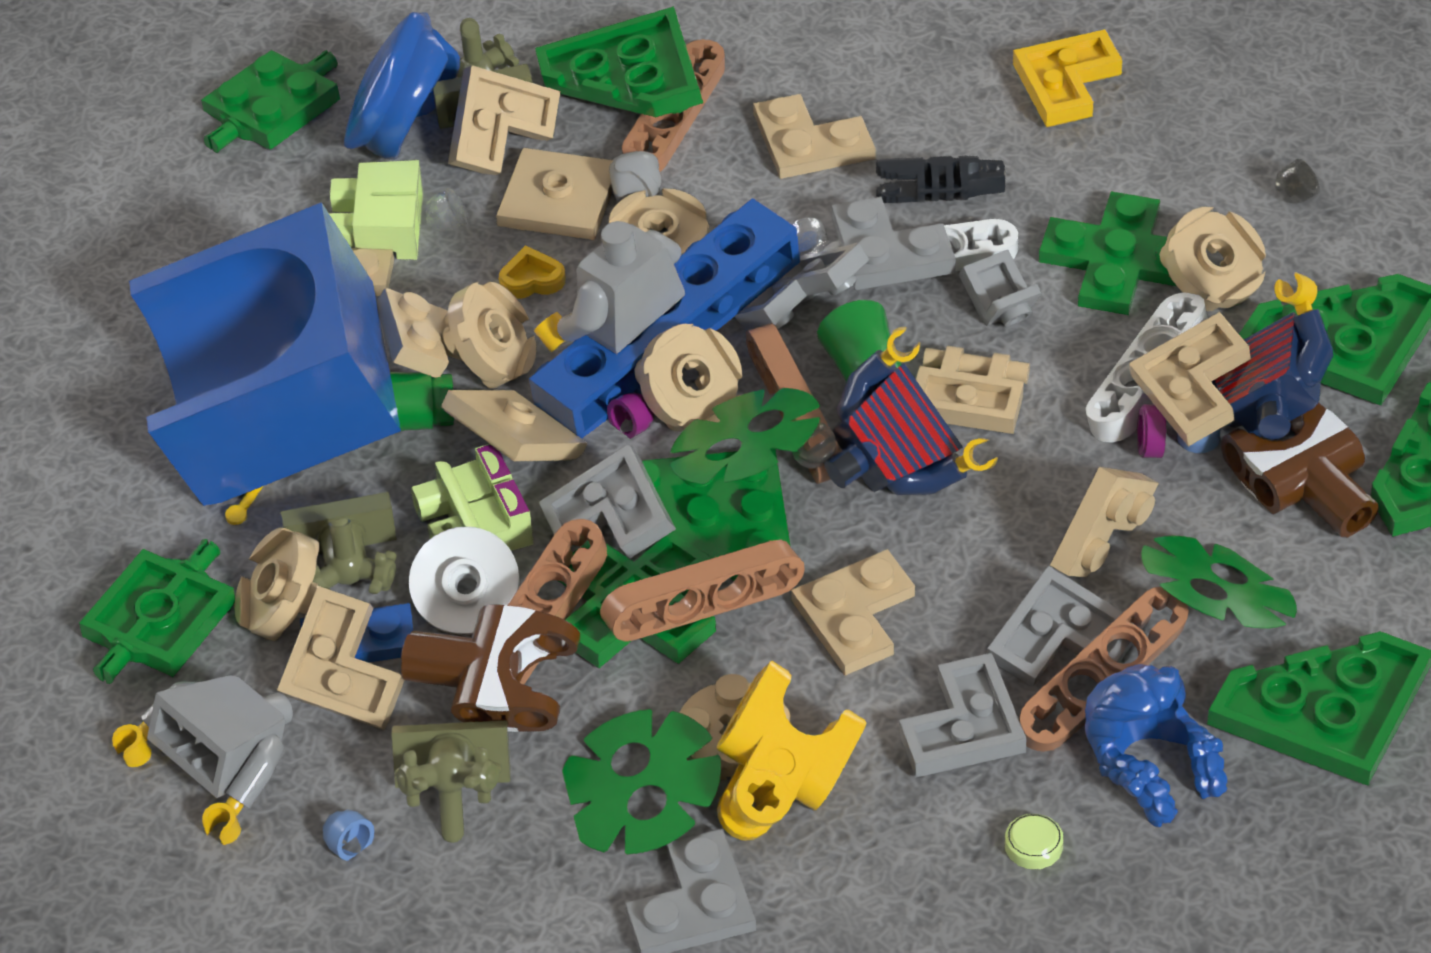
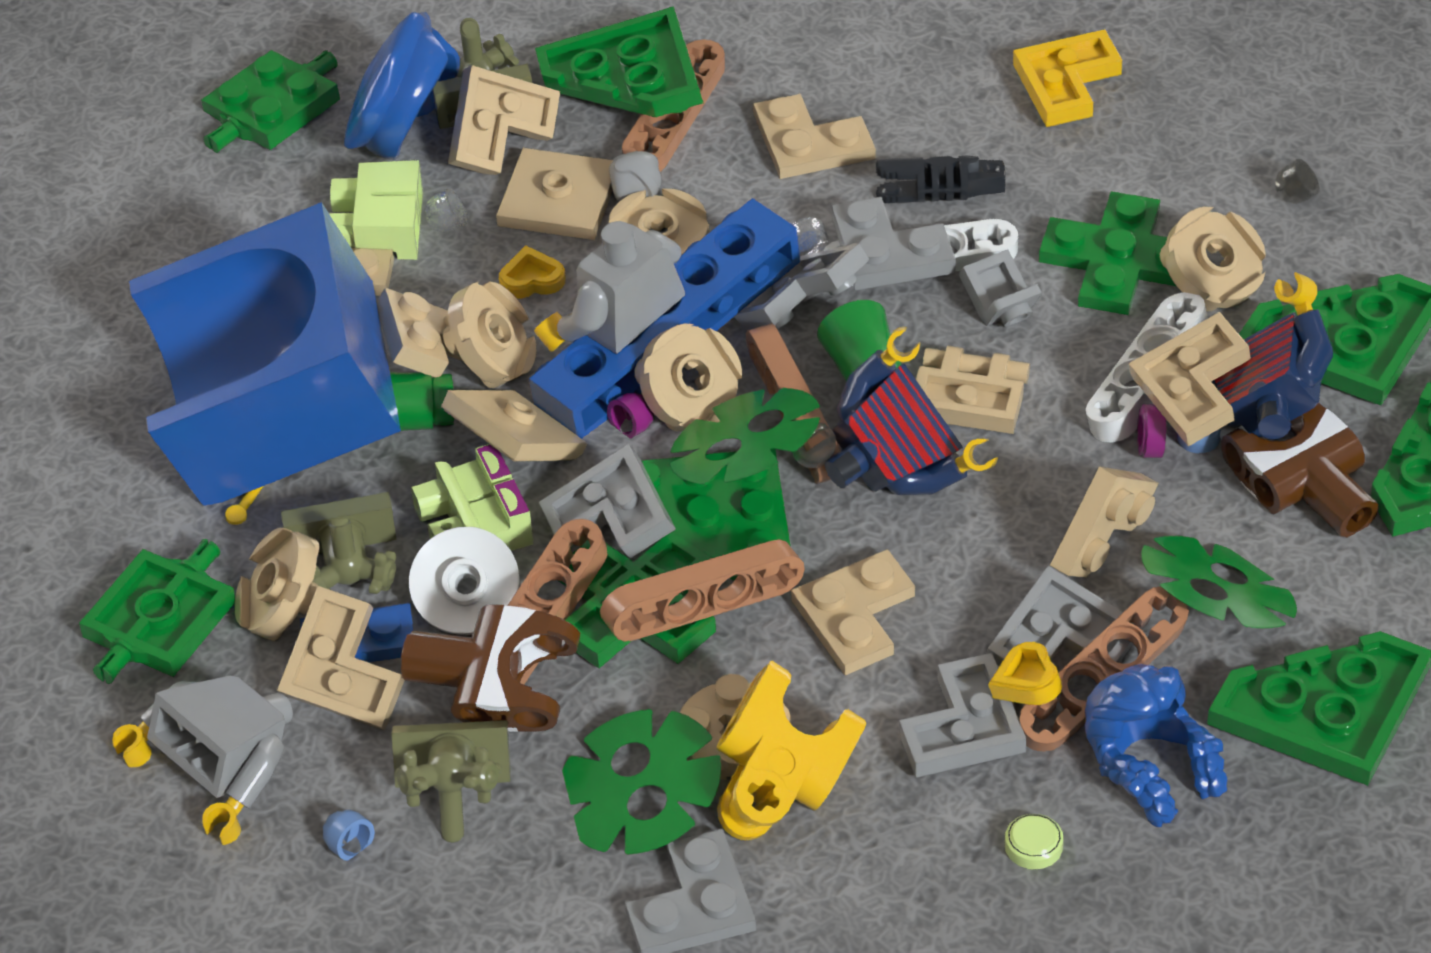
(1026, 676): none -> yellow tile

